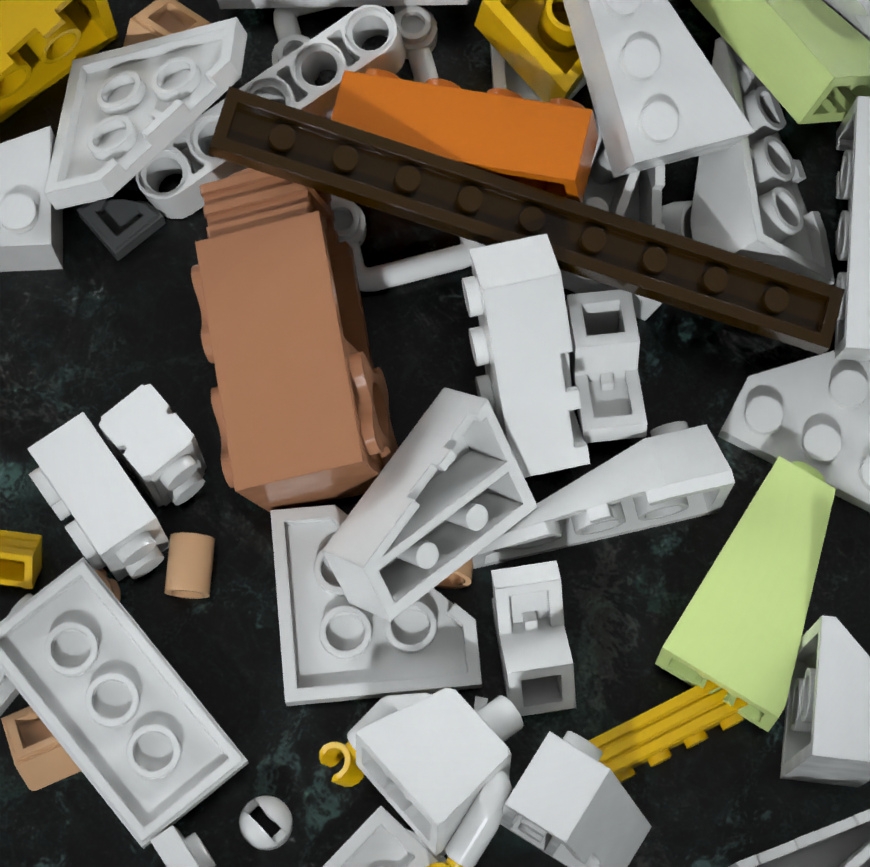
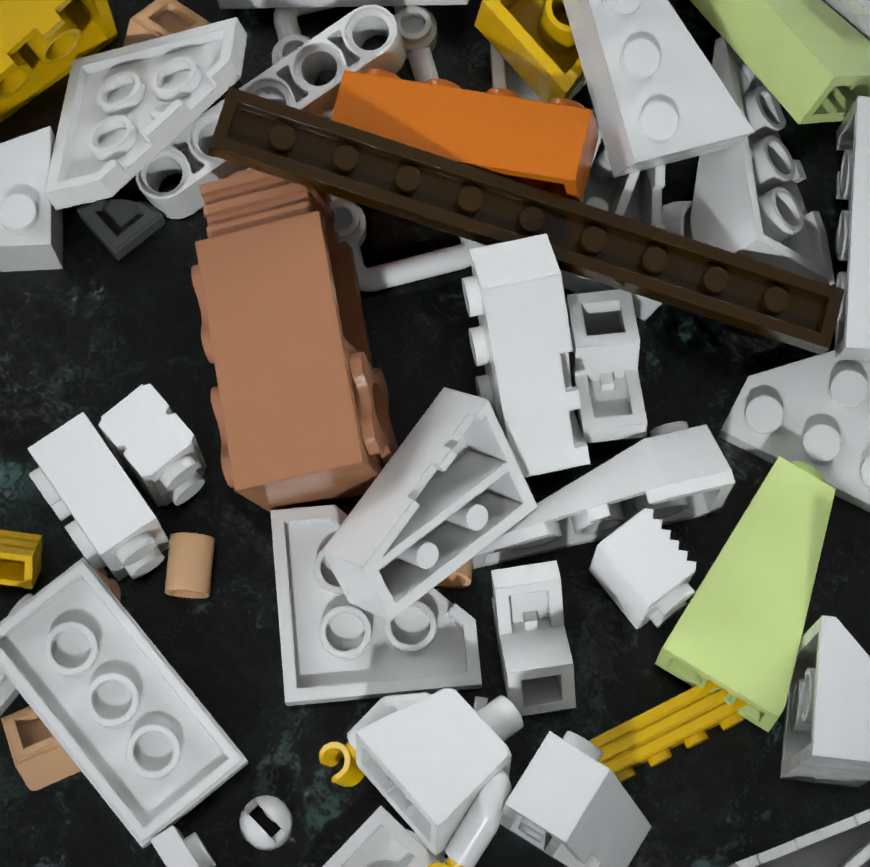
(644, 570): none -> white brick

